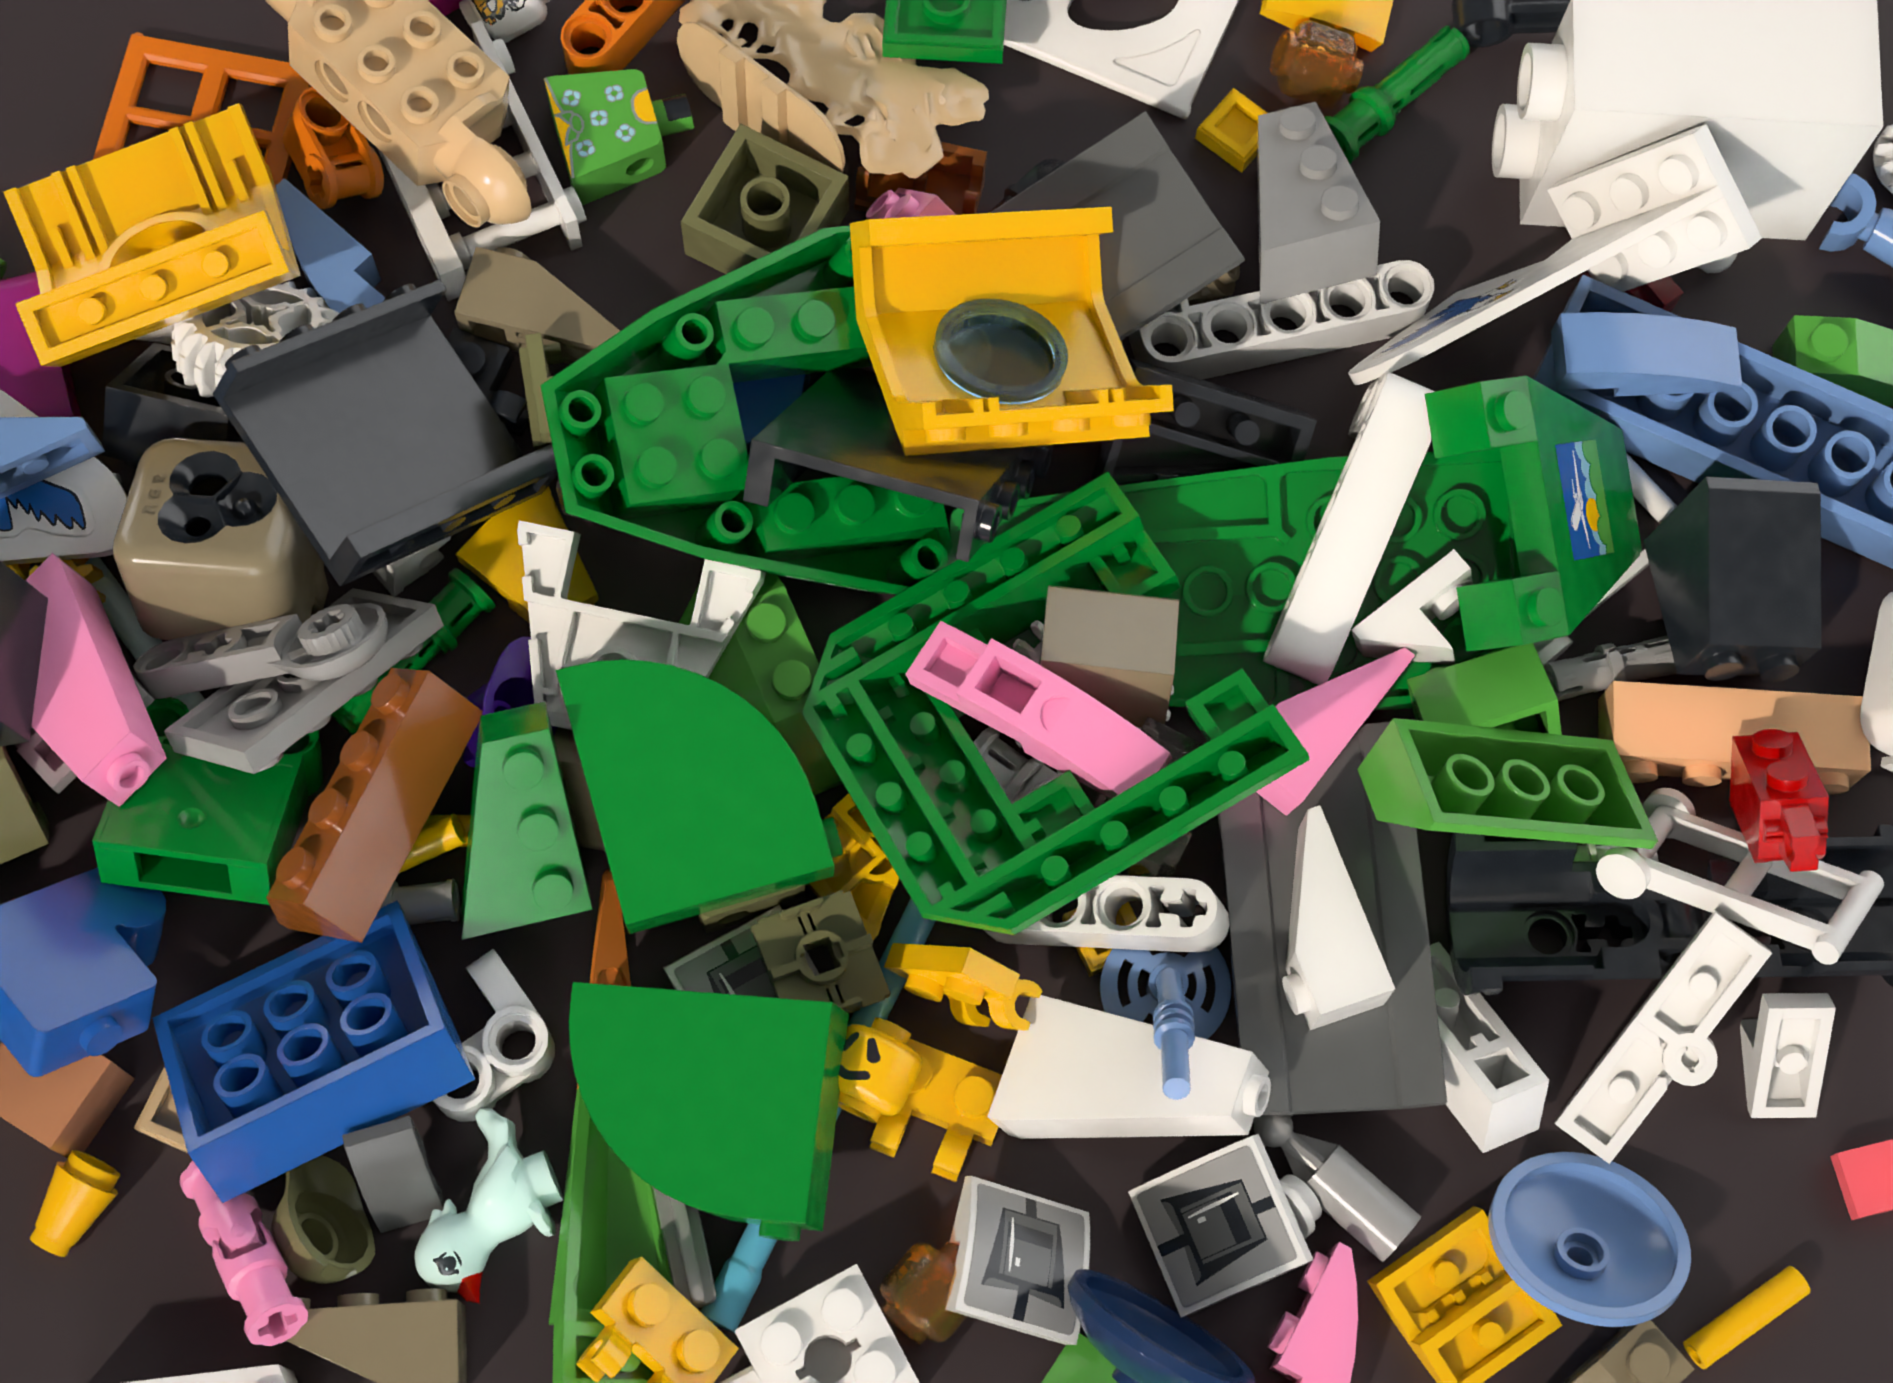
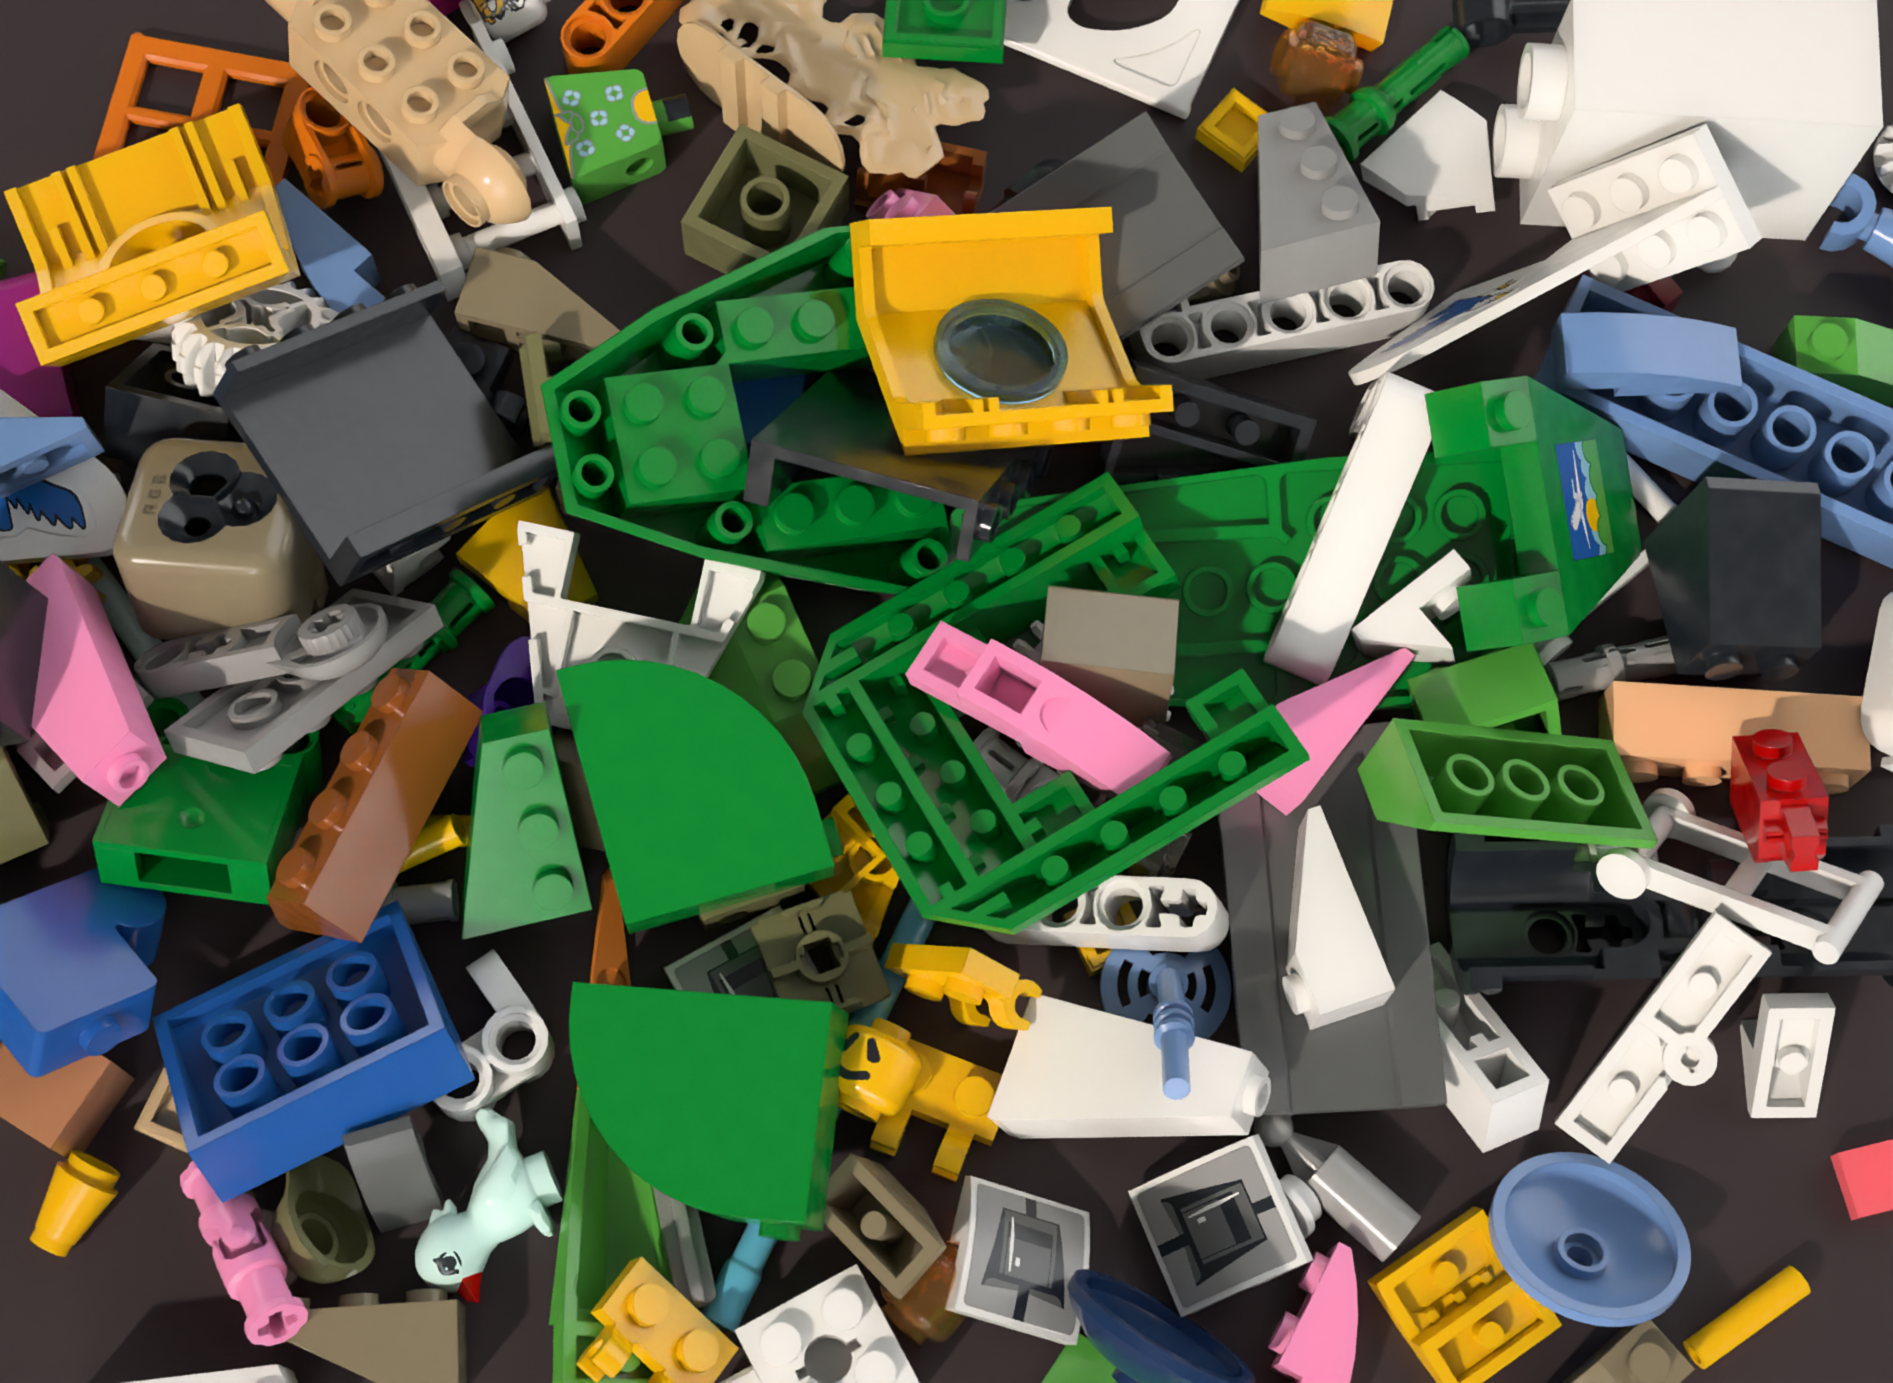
(881, 1224): none -> dark tan slope
(1436, 160): none -> white slope

